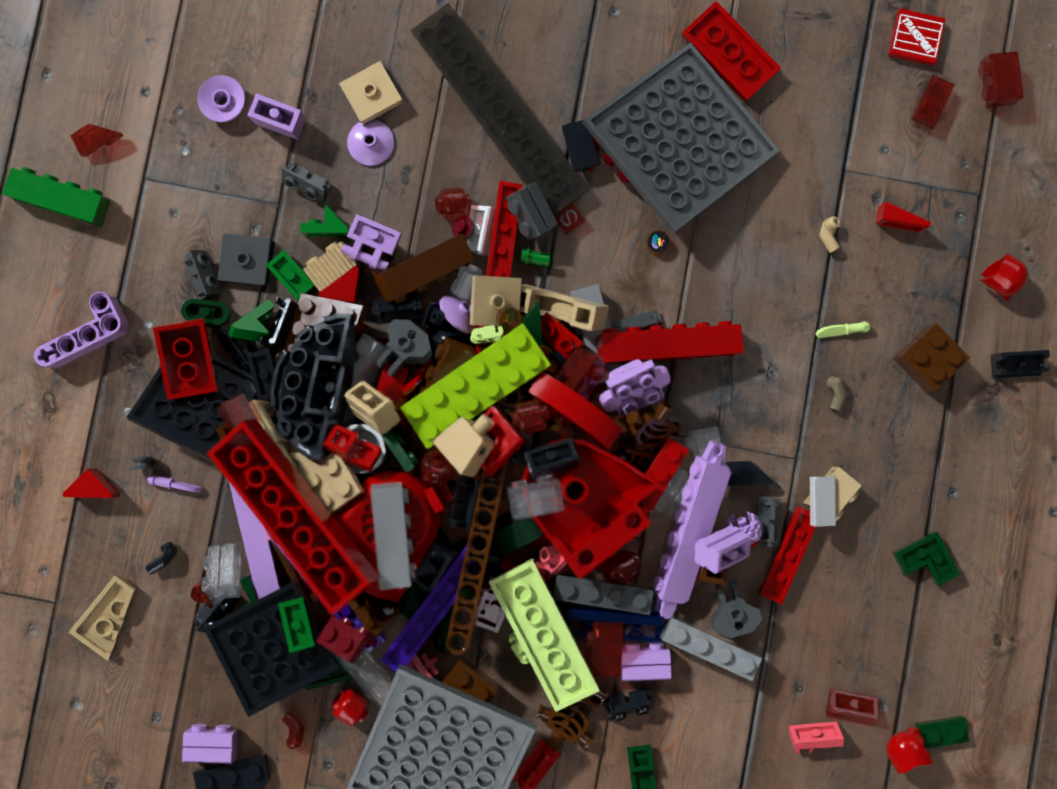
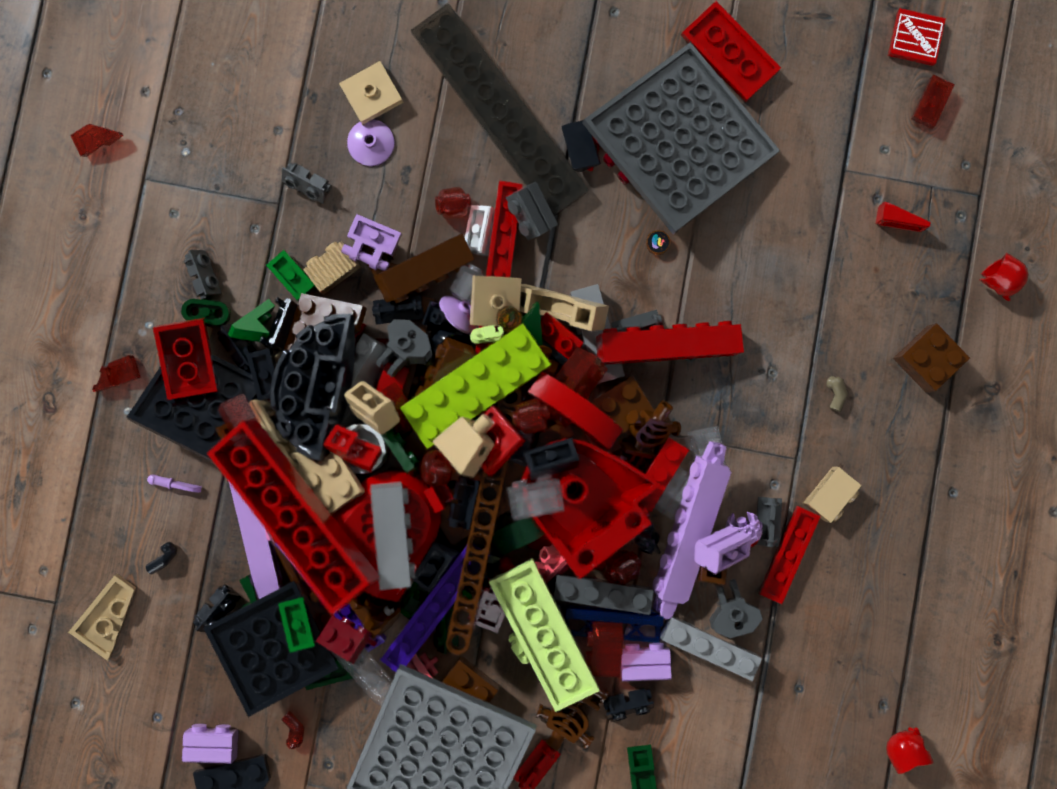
(55, 196): green brick -> none
(80, 335): lavender beam -> none
(91, 485): red slope -> none
(117, 373): none -> clear red slope
(142, 463): dark grey bush -> none
(197, 595): clear red hinge -> none
(216, 89): lavender dish -> none
(222, 572): clear brick -> none
(244, 259): dark grey plate -> none
(277, 116): lavender brick -> none
(330, 228): green slope -> none
(345, 287): red slope -> none
(350, 707): red head -> none
(416, 378): red piece -> none
(463, 225): dark red plate -> none
(535, 258): green pin -> none
(569, 219): clear red tile -> none
(634, 387): lavender piece -> none
(648, 540): none -> black hinge
(747, 474): black slope -> none
(816, 736): coral plate -> none
(822, 501): white slope -> none
(827, 233): tan arm -> none
(837, 330): yellowish green piece -> none
(852, 707): clear red slope -> none
(927, 552): dark green plate -> none
(943, 731): dark green plate -> none
(1001, 79): clear red brick -> none
(1019, 364): black hinge -> none

